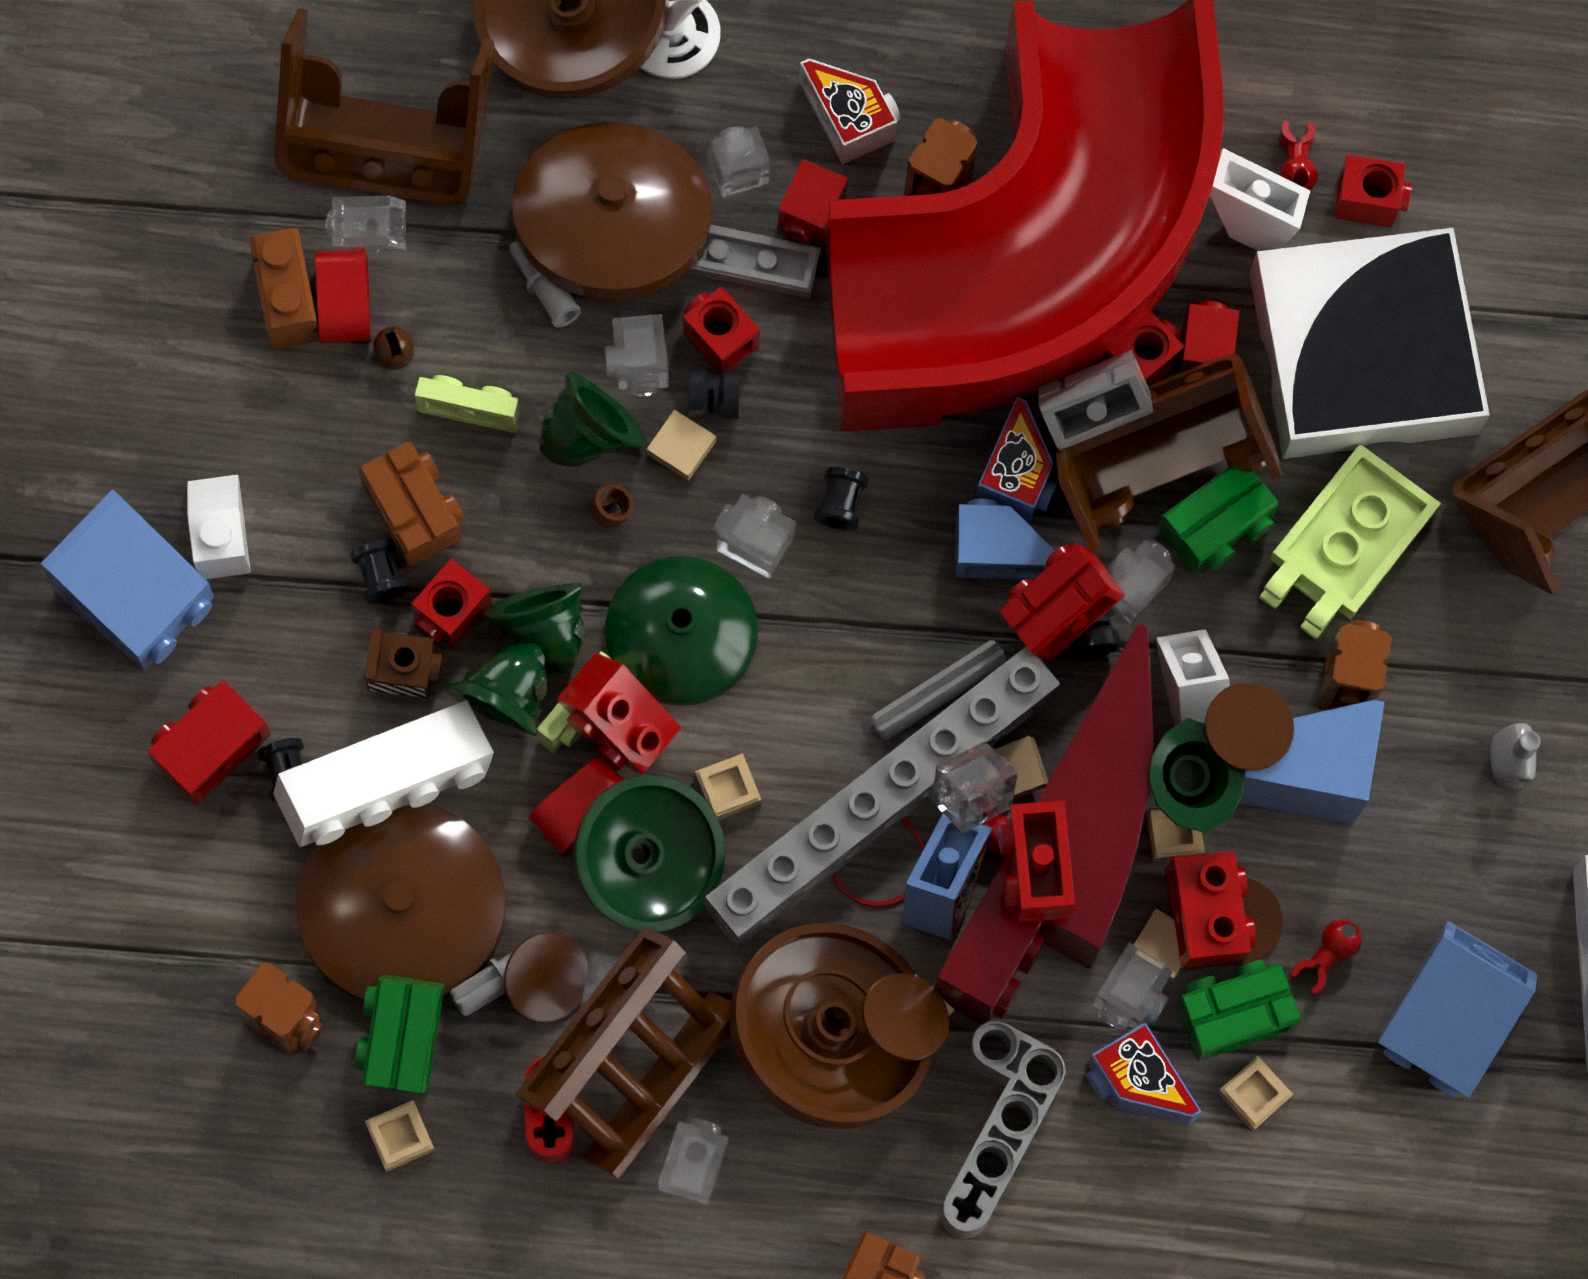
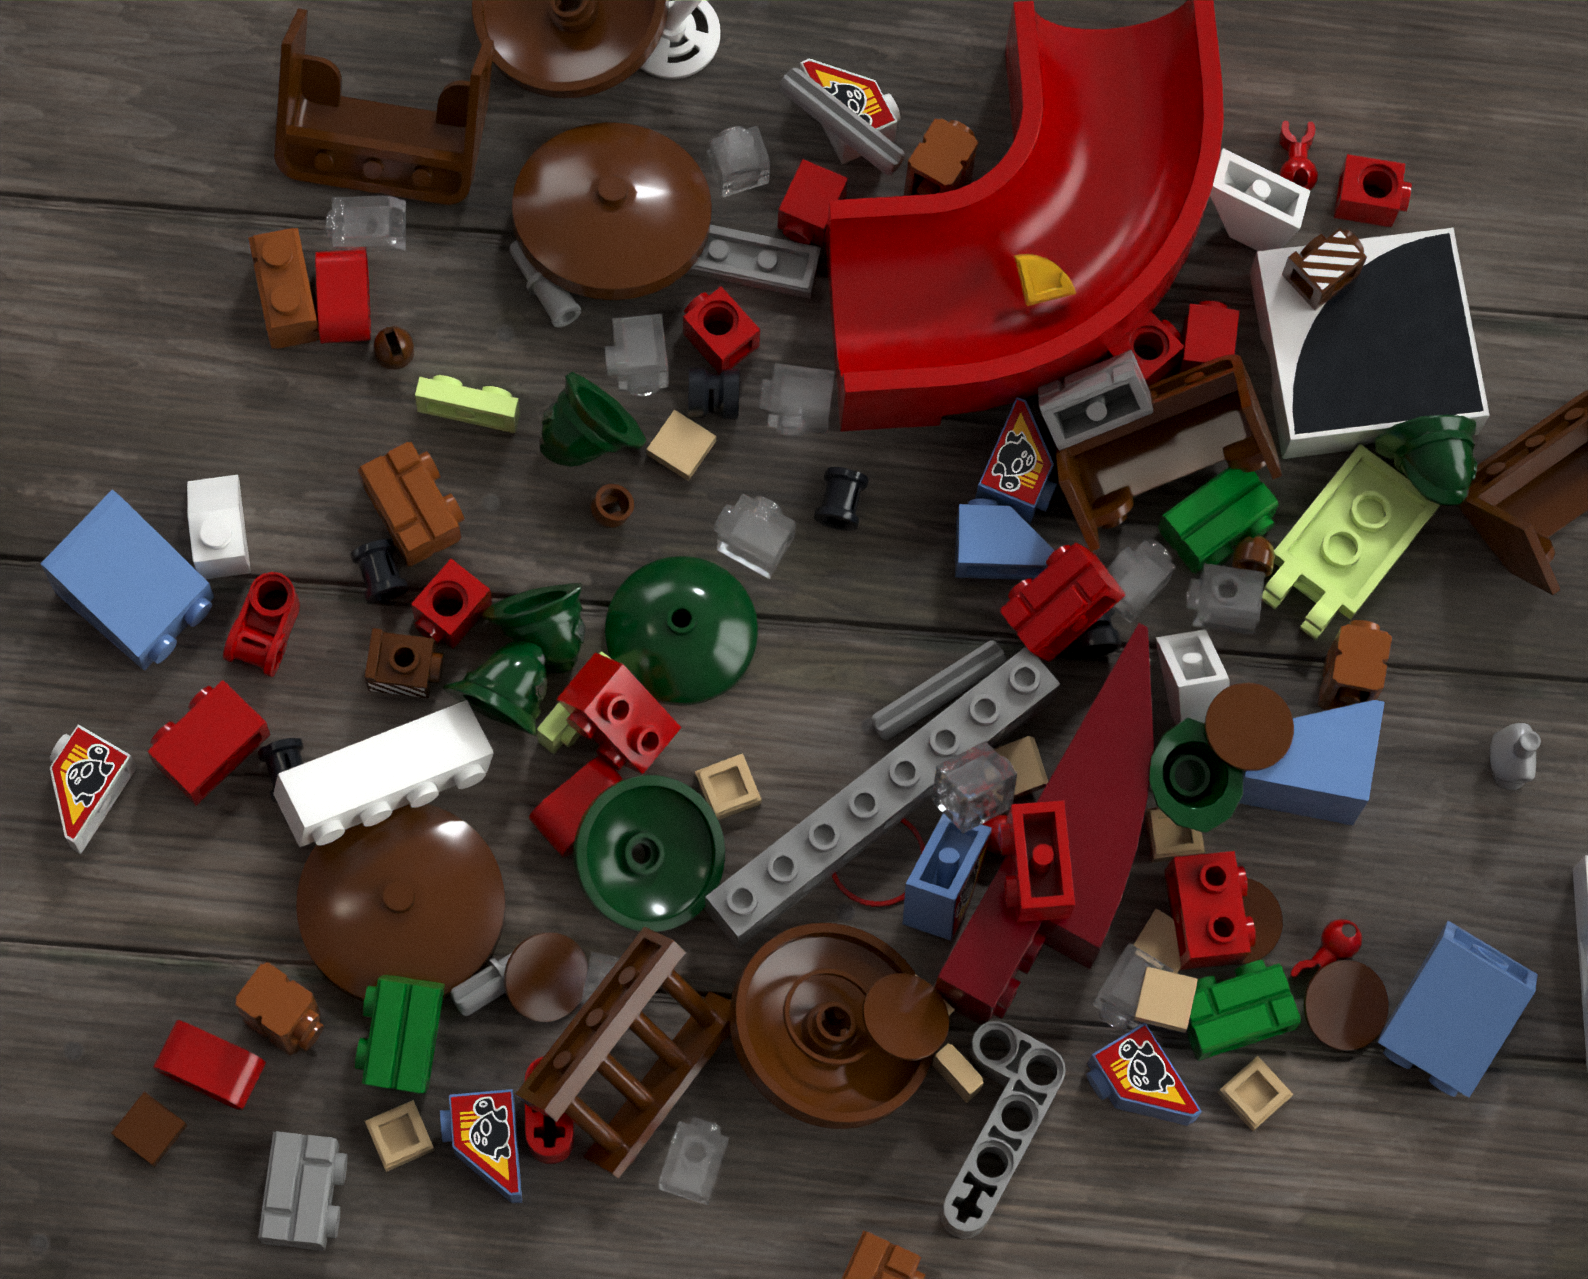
(87, 782): none -> slope
(149, 1129): none -> reddish brown tile
(209, 1065): none -> red beam
(259, 633): none -> red piece
(300, 1191): none -> light grey brick
(486, 1137): none -> slope
(798, 399): none -> clear brick
(842, 121): none -> light grey axle
(958, 1072): none -> tan tile
(1042, 279): none -> yellow tile
(1165, 999): none -> tan tile
(1226, 598): none -> clear brick
(1254, 555): none -> reddish brown hinge
(1325, 266): none -> reddish brown brick
(1346, 1005): none -> reddish brown piece
(1433, 455): none -> dark green piece

